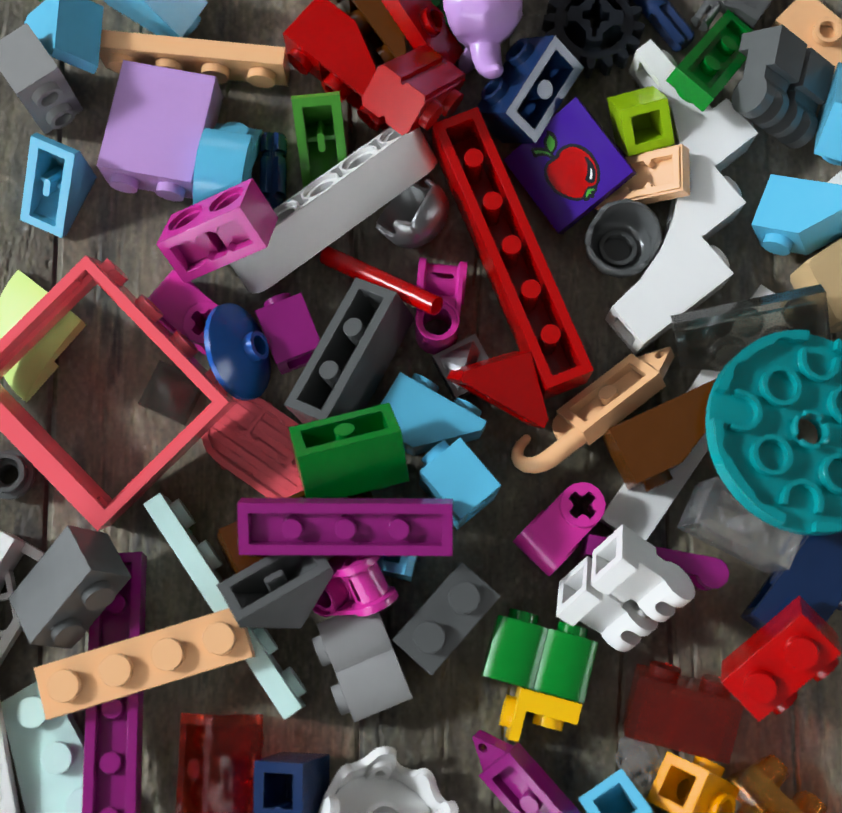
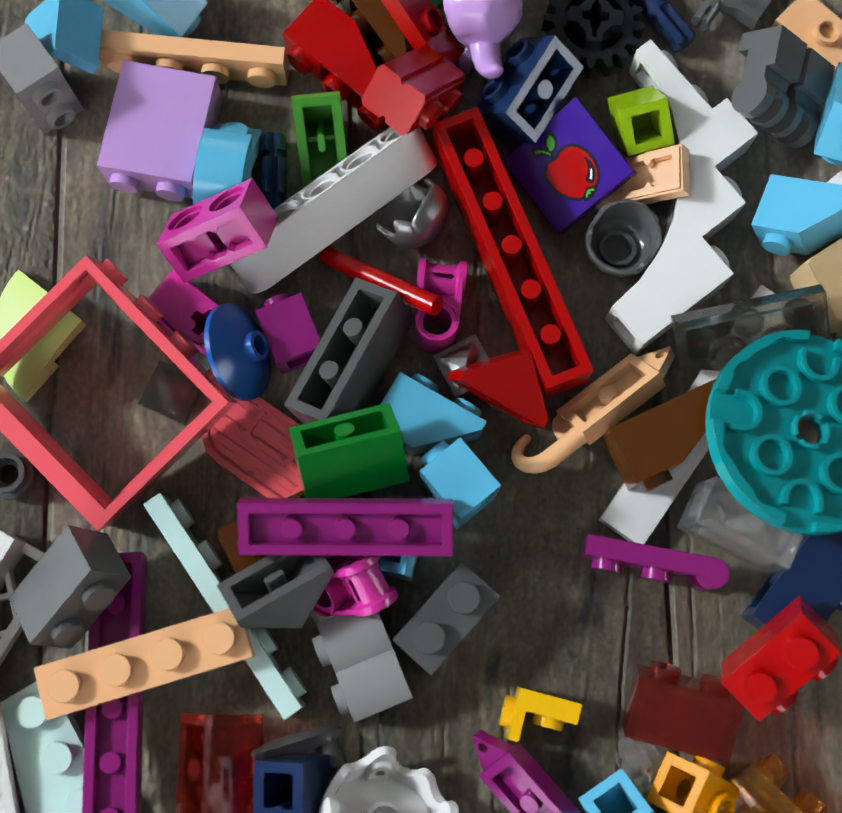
(54, 185): medium azure slope -> none
(302, 742): none -> dark grey bar
(540, 657): green brick -> none
(555, 532): dark pink piece -> none
(623, 590): white legs -> none
(710, 62): green plate -> none

